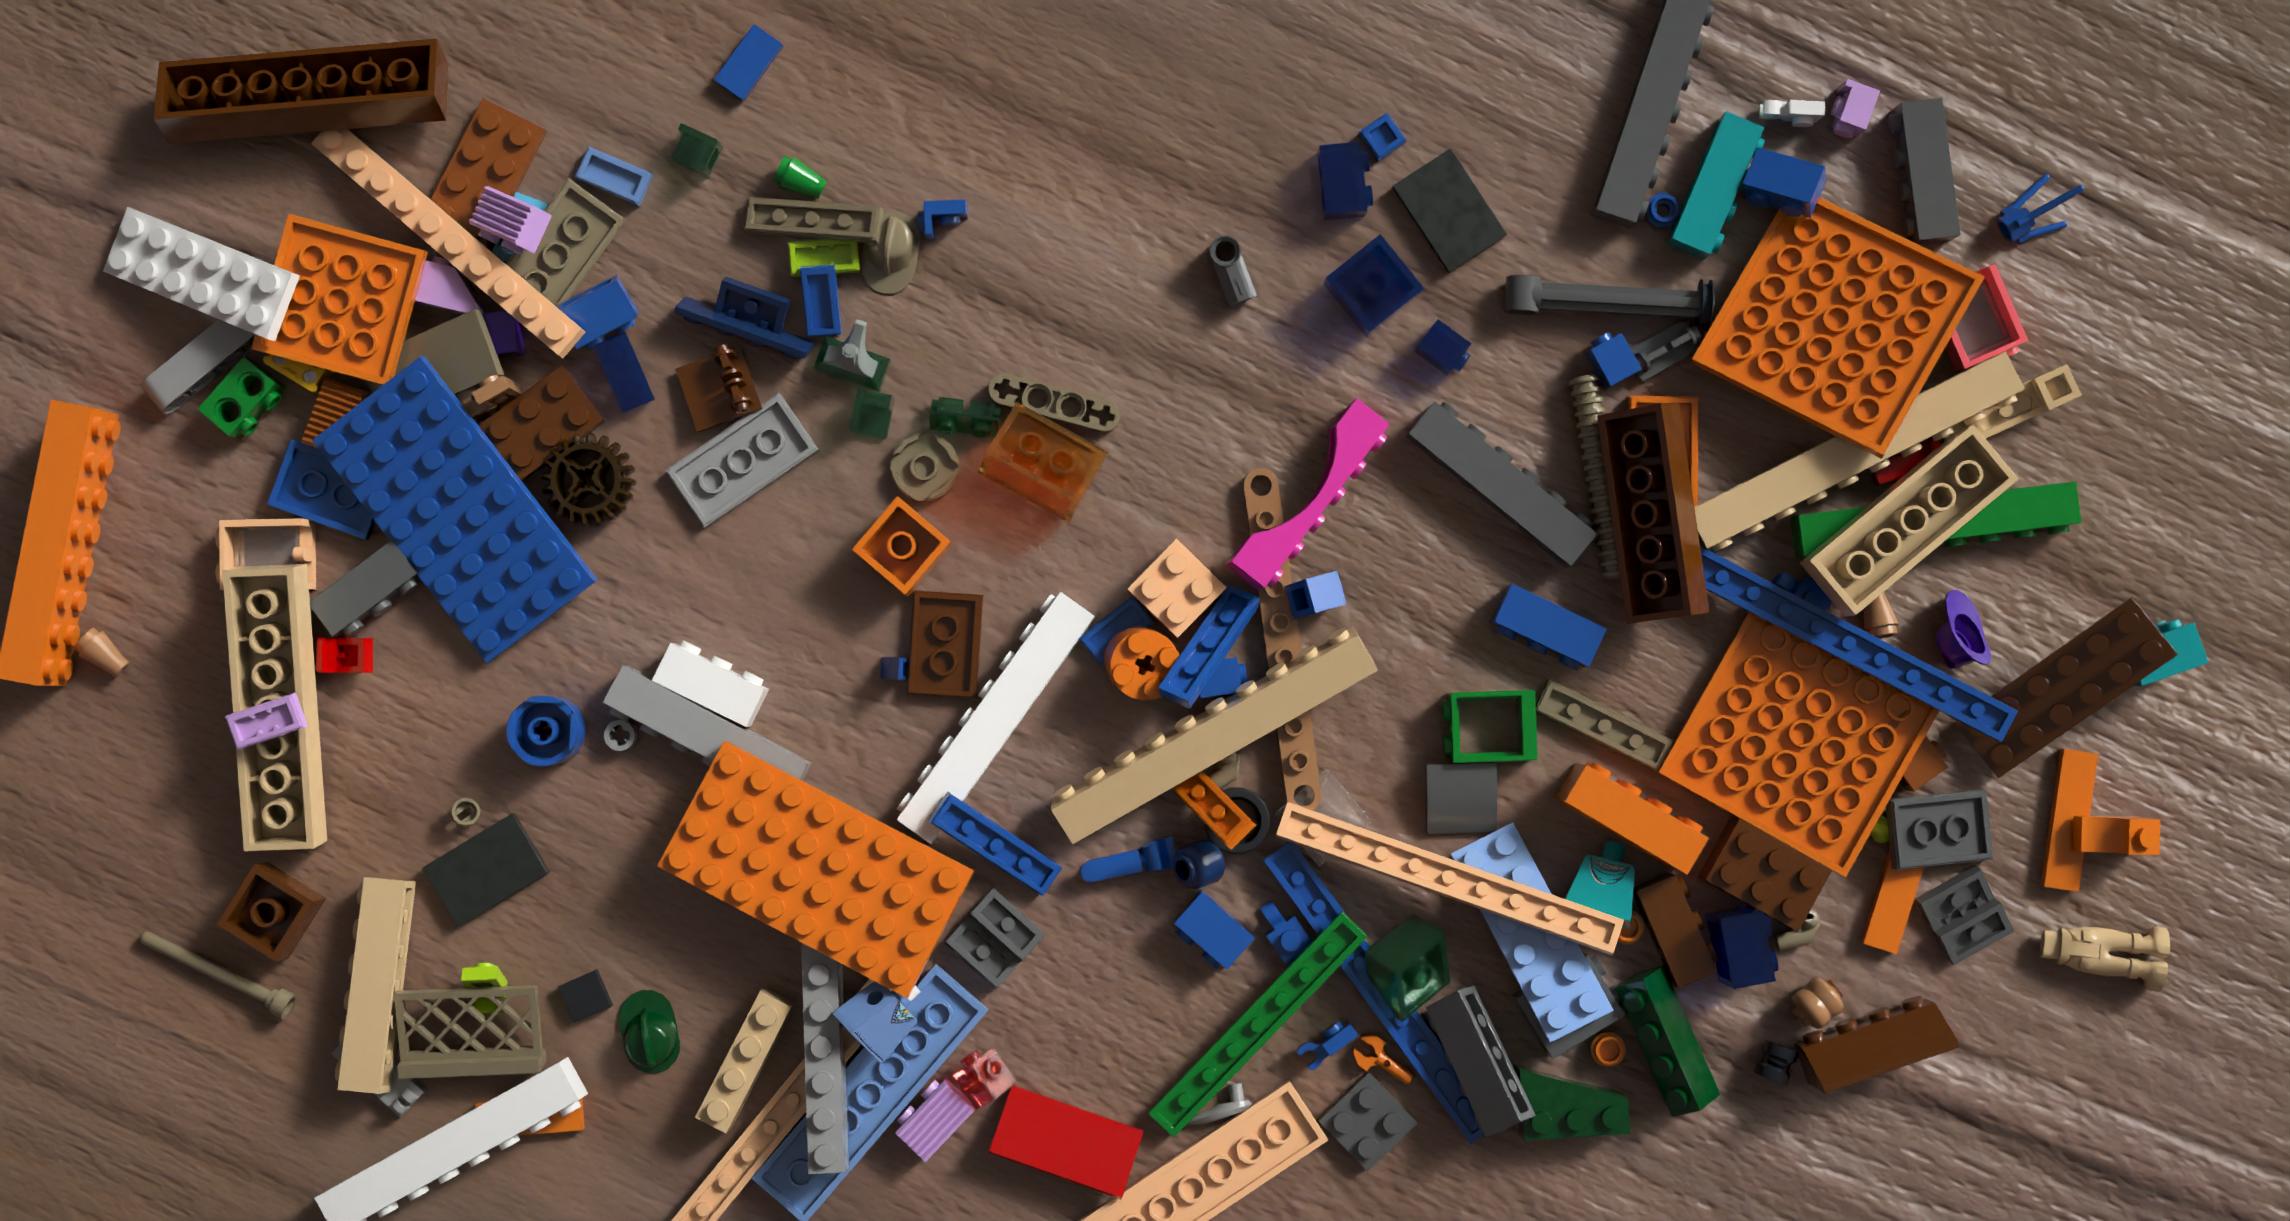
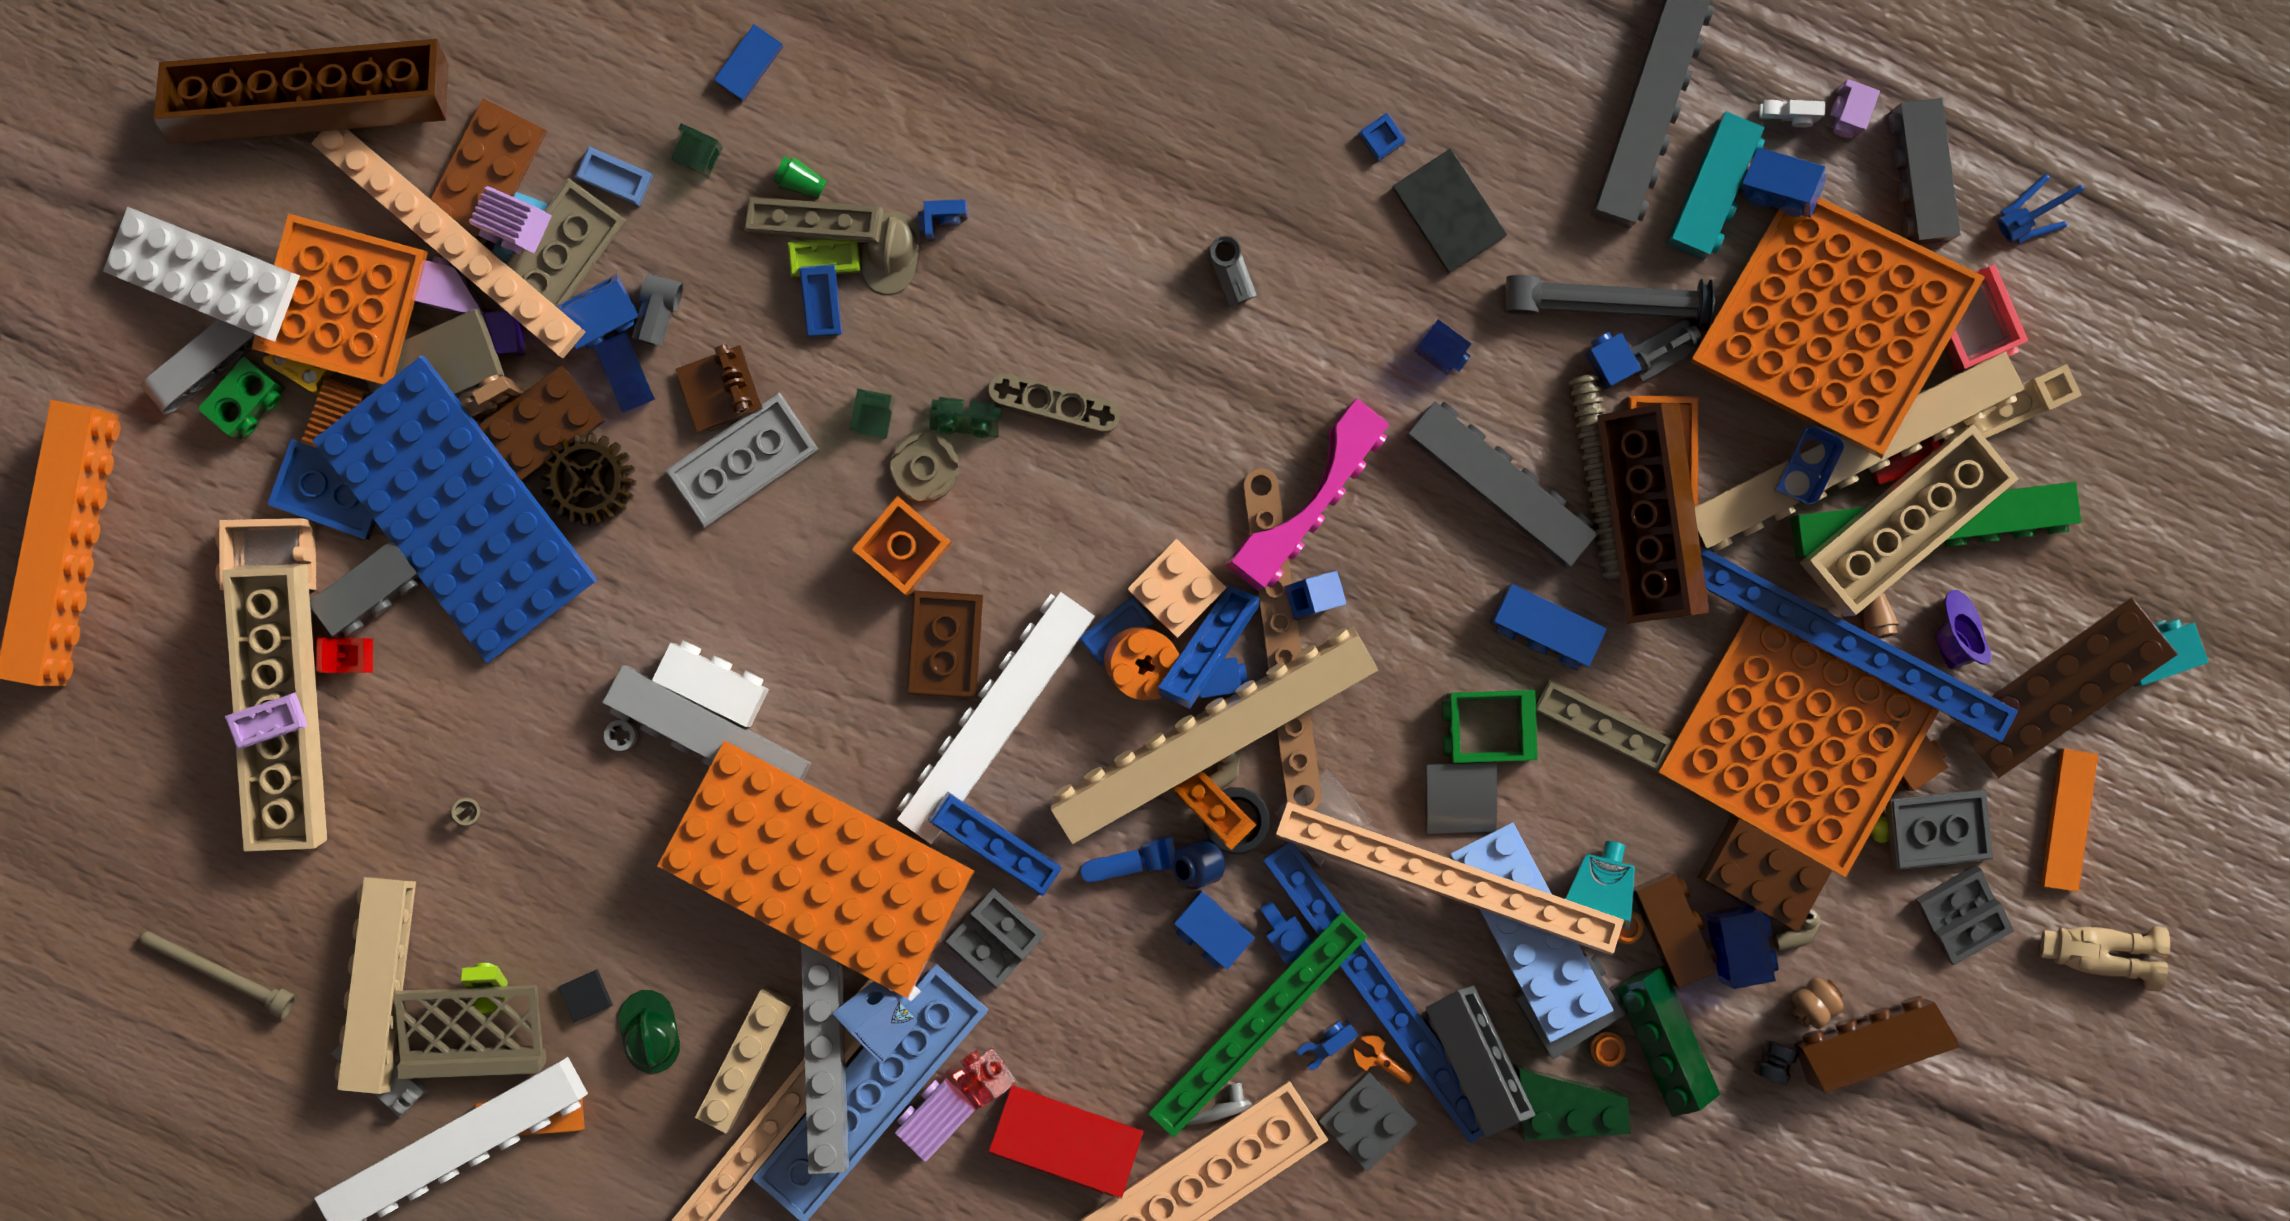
(101, 652): medium nougat cone -> none
(271, 911): reddish brown brick -> none
(486, 870): pearl dark grey tile -> none
(542, 749): blue brick -> none
(658, 299): none -> dark grey piece
(749, 314): dark blue bracket -> none
(852, 361): piece -> none
(893, 668): blue piece -> none
(1042, 462): clear orange slope -> none
(1344, 180): clear blue brick -> none
(1373, 285): clear blue brick -> none
(1409, 966): clear green slope -> none
(1631, 818): orange brick -> none
(1670, 203): blue plate -> none
(1806, 589): blue plate -> none
(1833, 449): none -> blue piece
(1891, 907): orange tile -> none
(2116, 835): orange arch -> none

